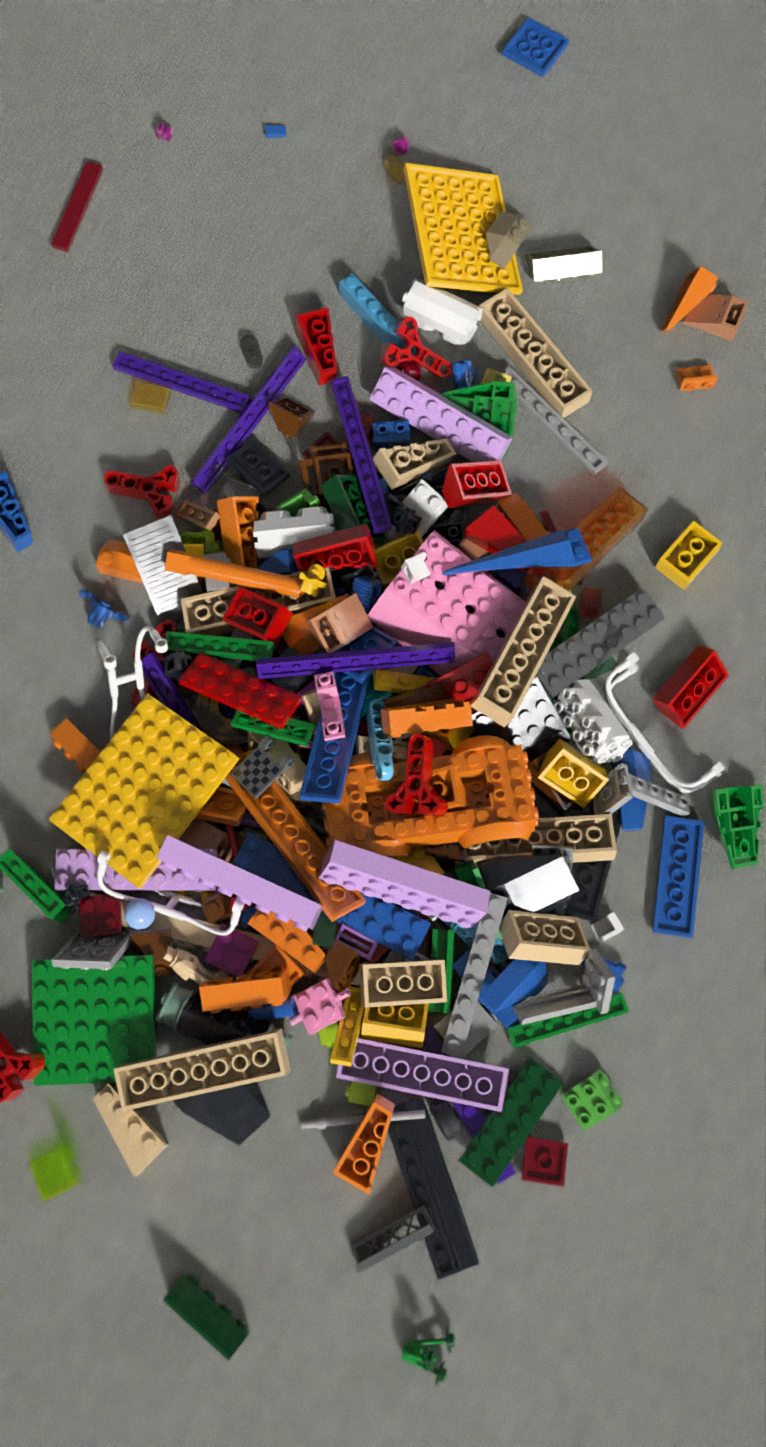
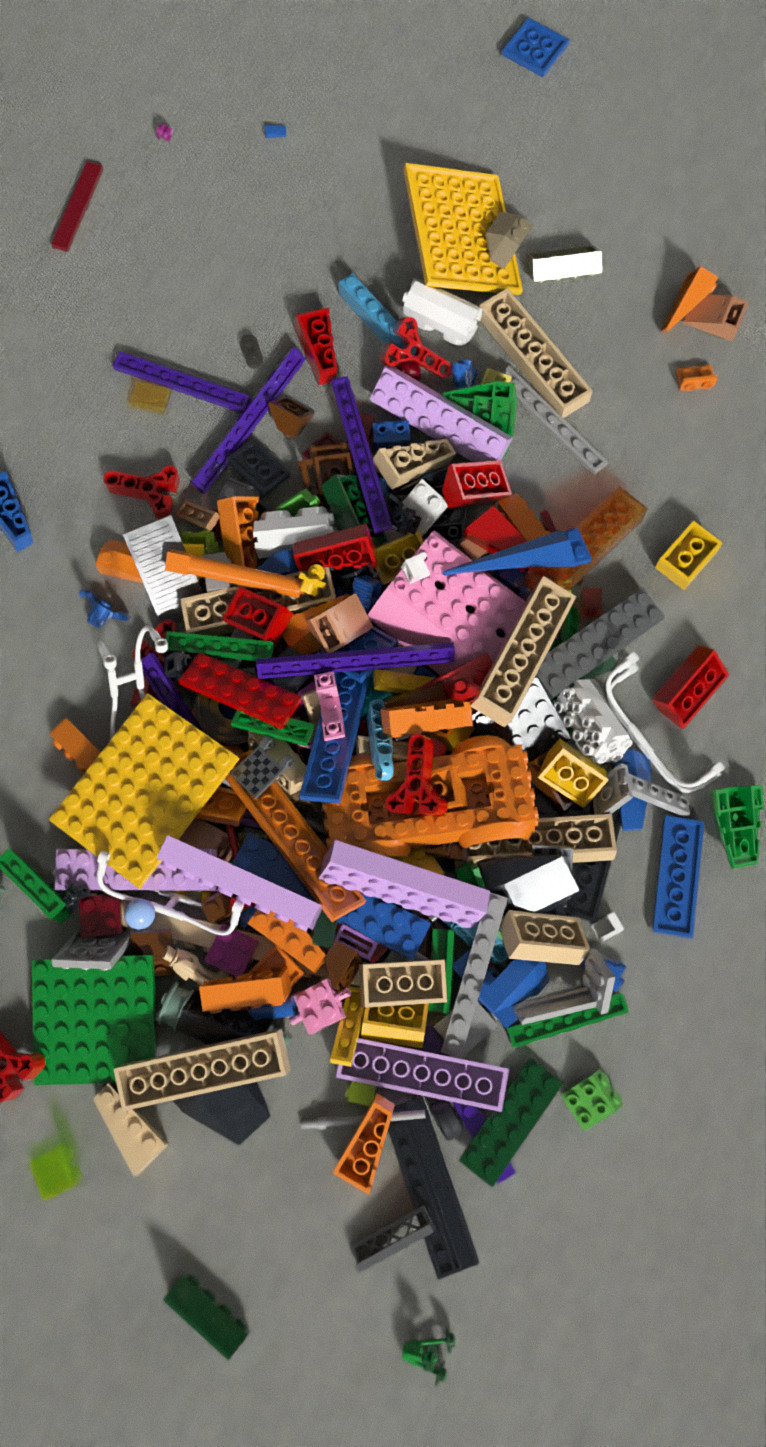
(328, 1035): lime brick -> none
(395, 169): clear yellow plate -> none
(401, 145): magenta plate -> none
(544, 1161): dark red plate -> none

